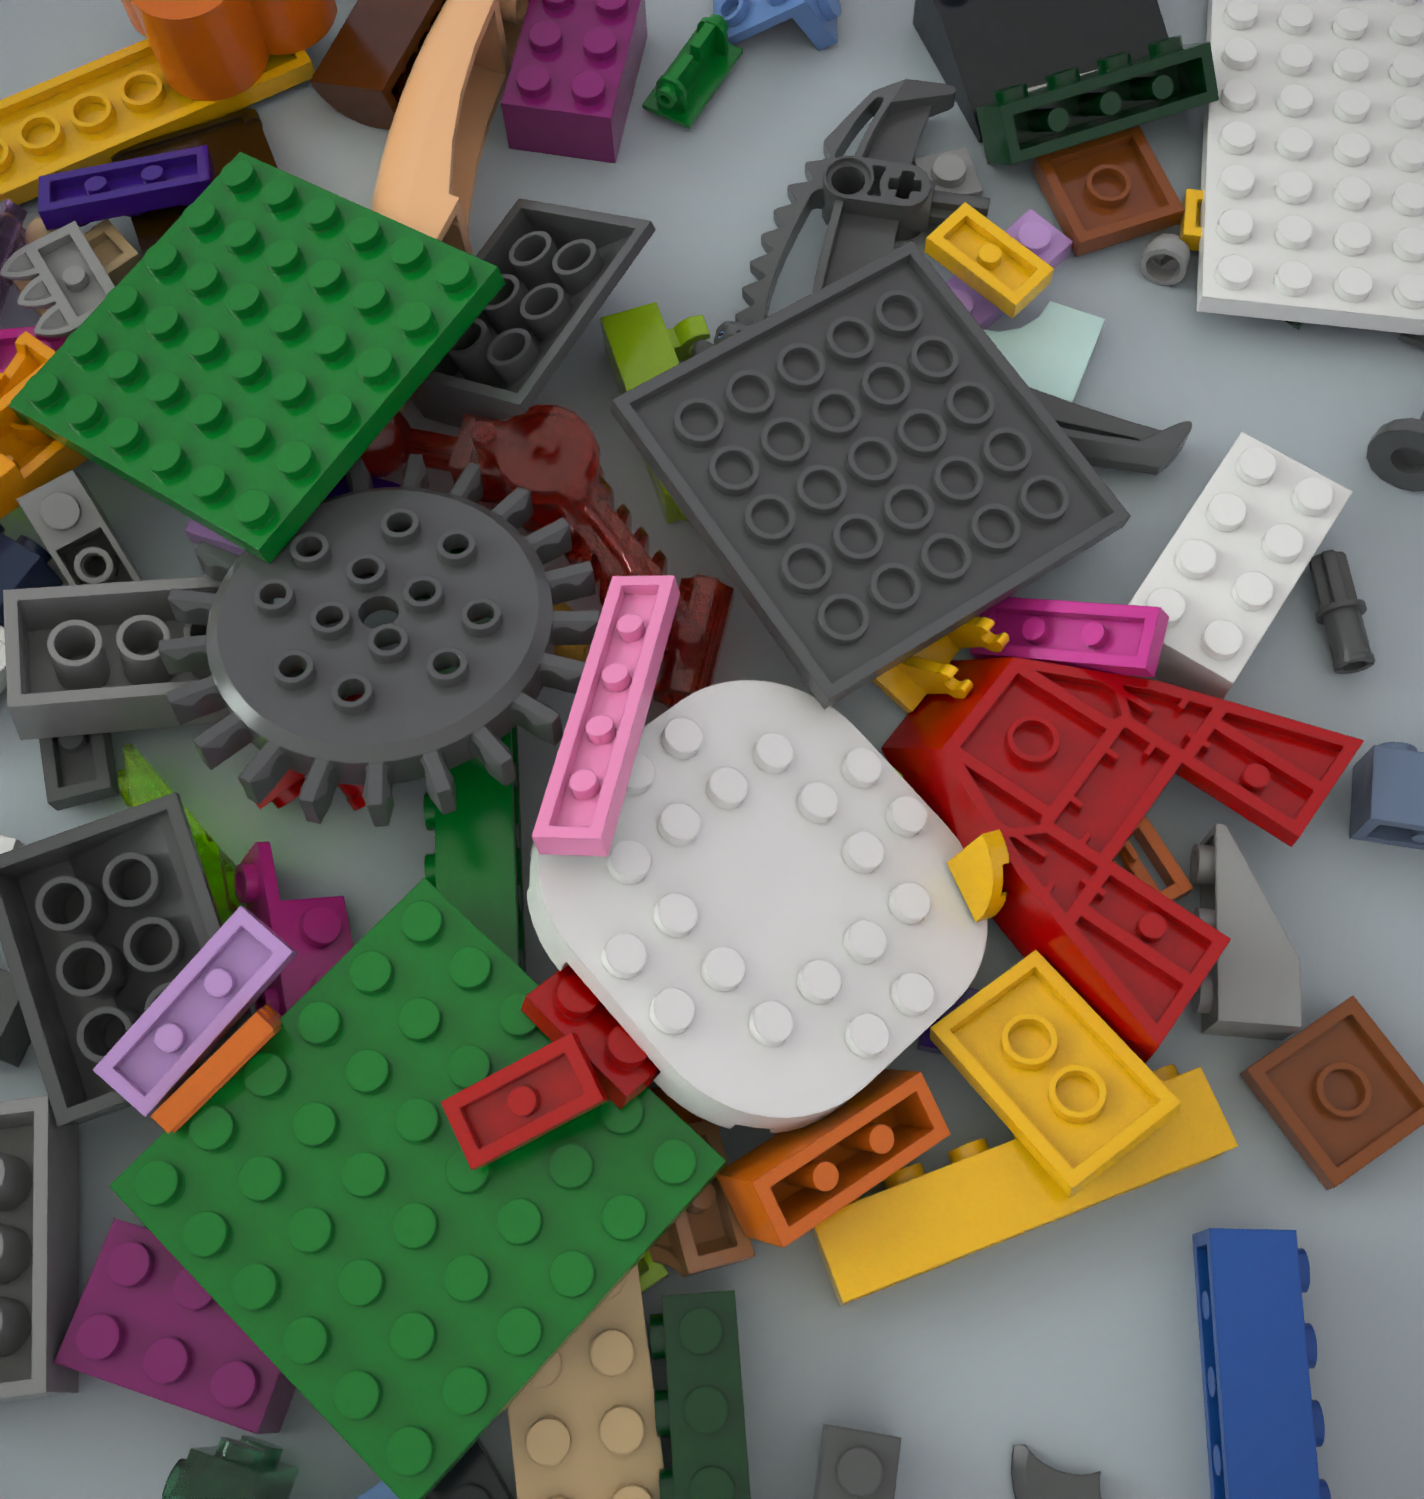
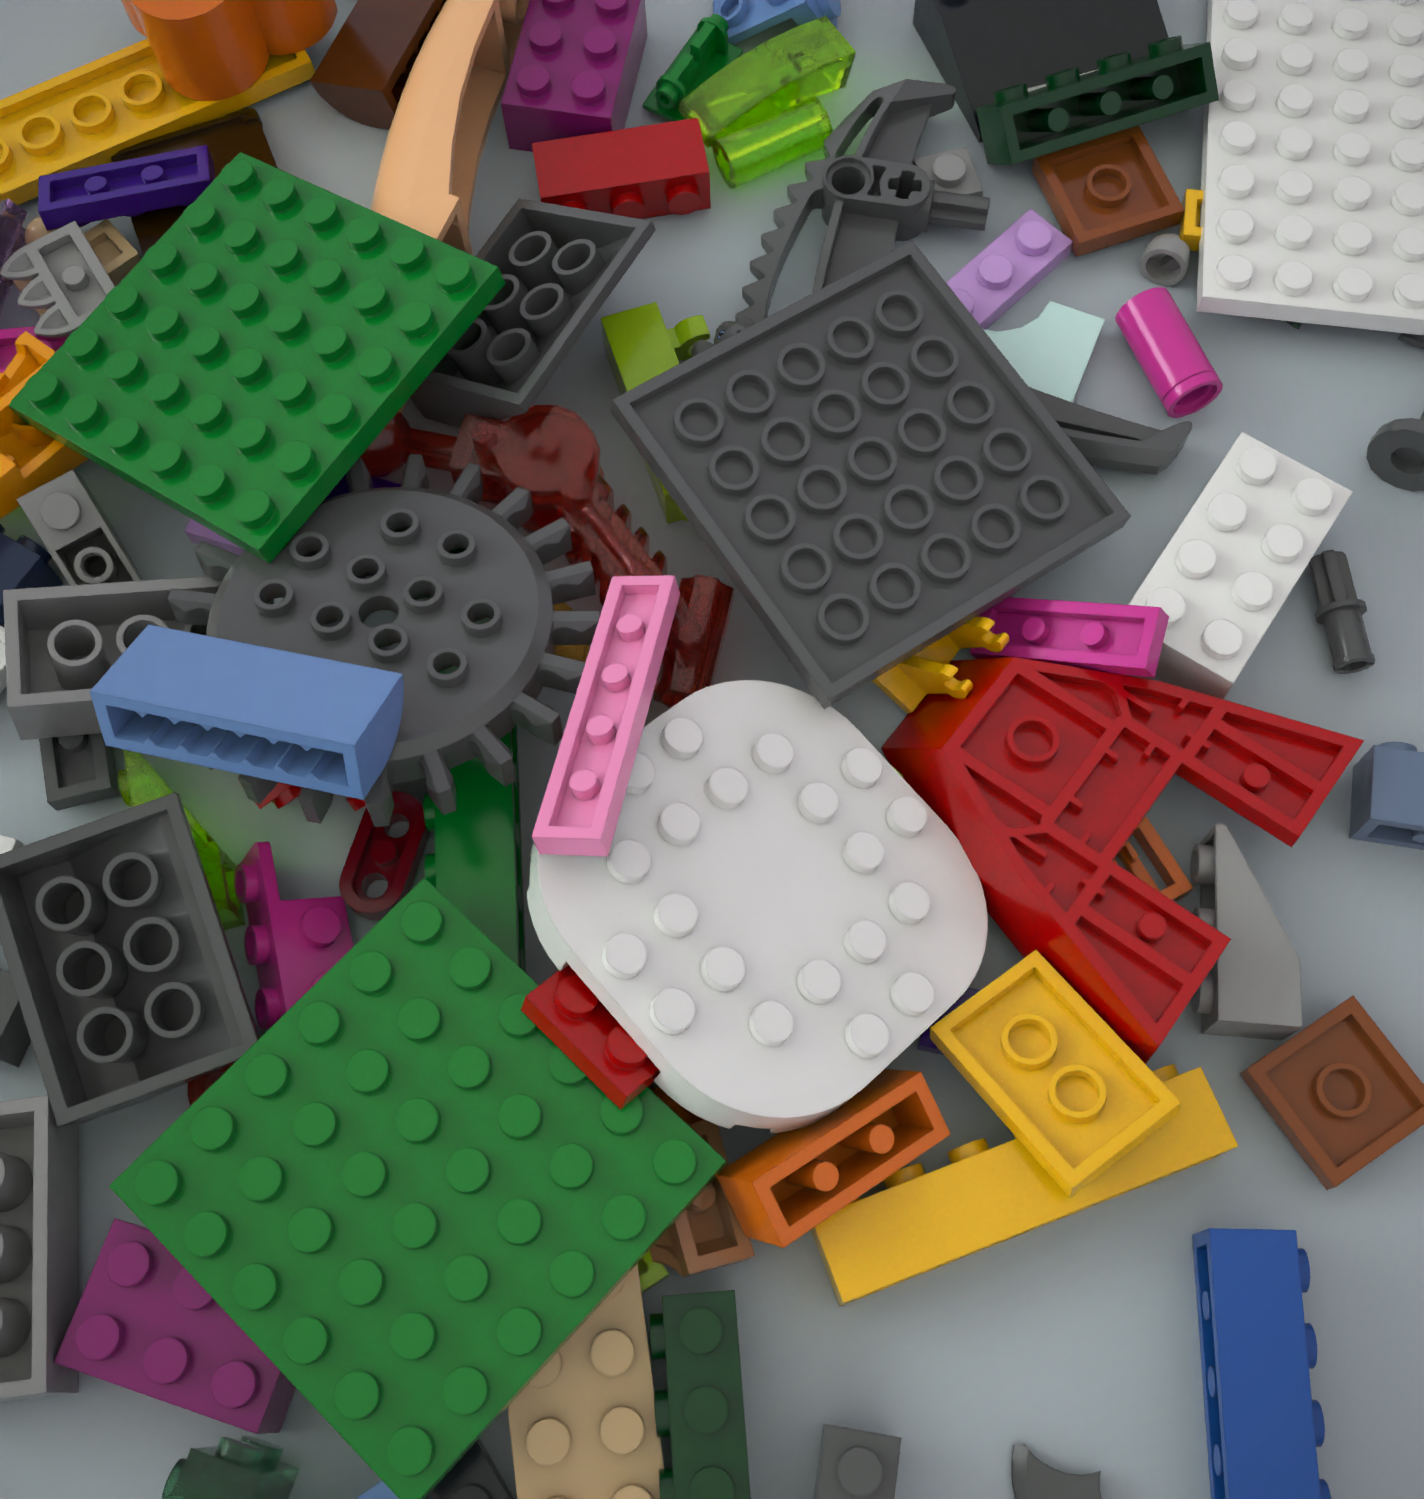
(195, 1011): lavender plate -> none
(218, 1069): orange tile -> none
(251, 710): none -> medium blue brick
(385, 858): none -> dark red plate
(524, 1101): red plate -> none
(627, 170): none -> red brick
(771, 78): none -> clear neon green slope
(772, 142): none -> clear neon green piece
(980, 874): yellow tile -> none
(988, 260): yellow plate -> none
(1168, 352): none -> dark pink pin

